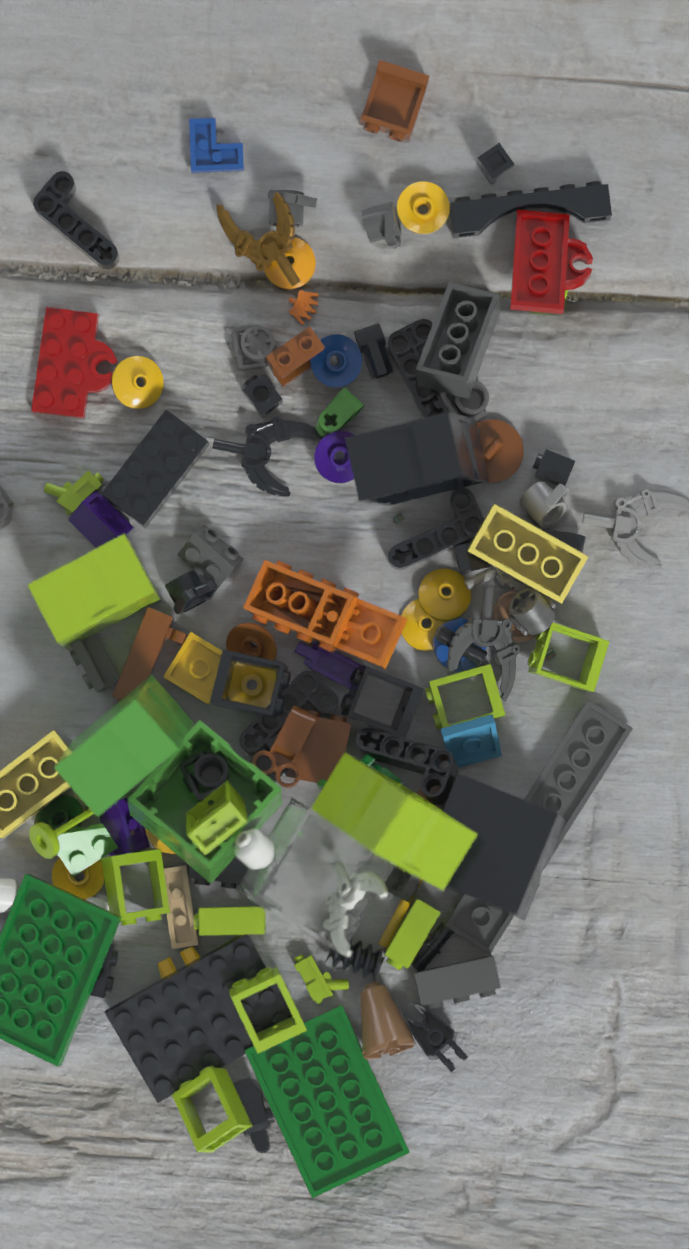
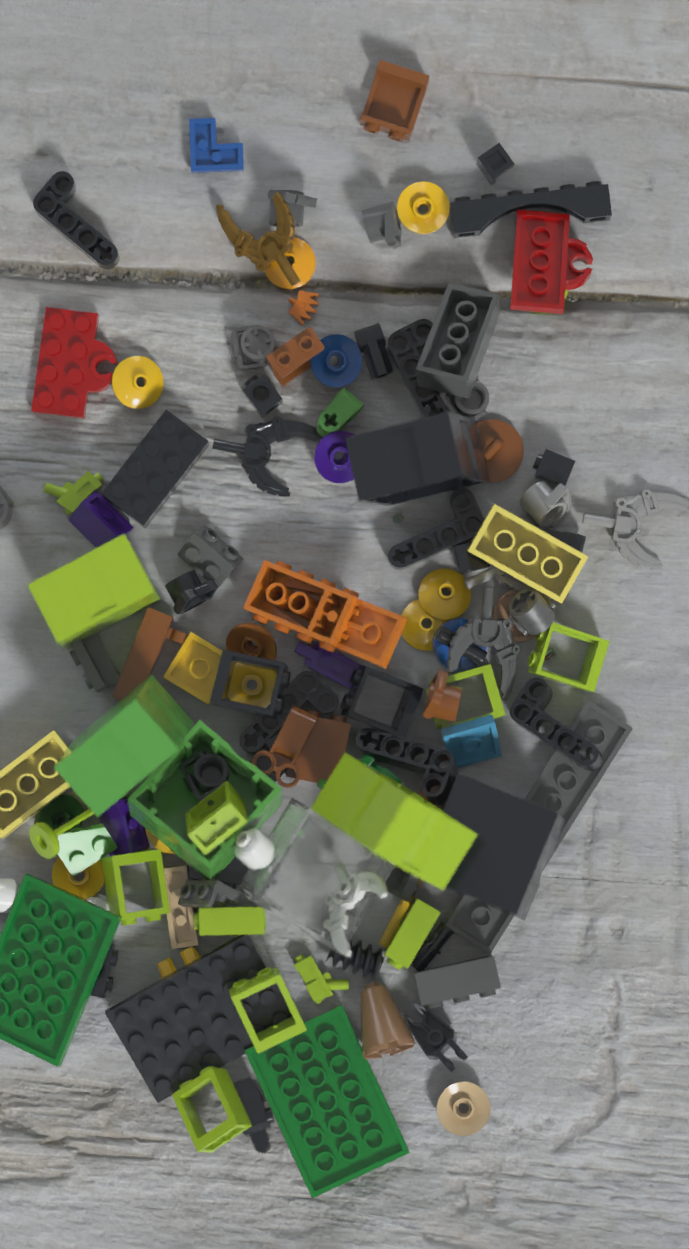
(206, 893): none -> dark grey bracket
(442, 699): none -> dark orange piece
(470, 1121): none -> tan dish
(557, 731): none -> black beam

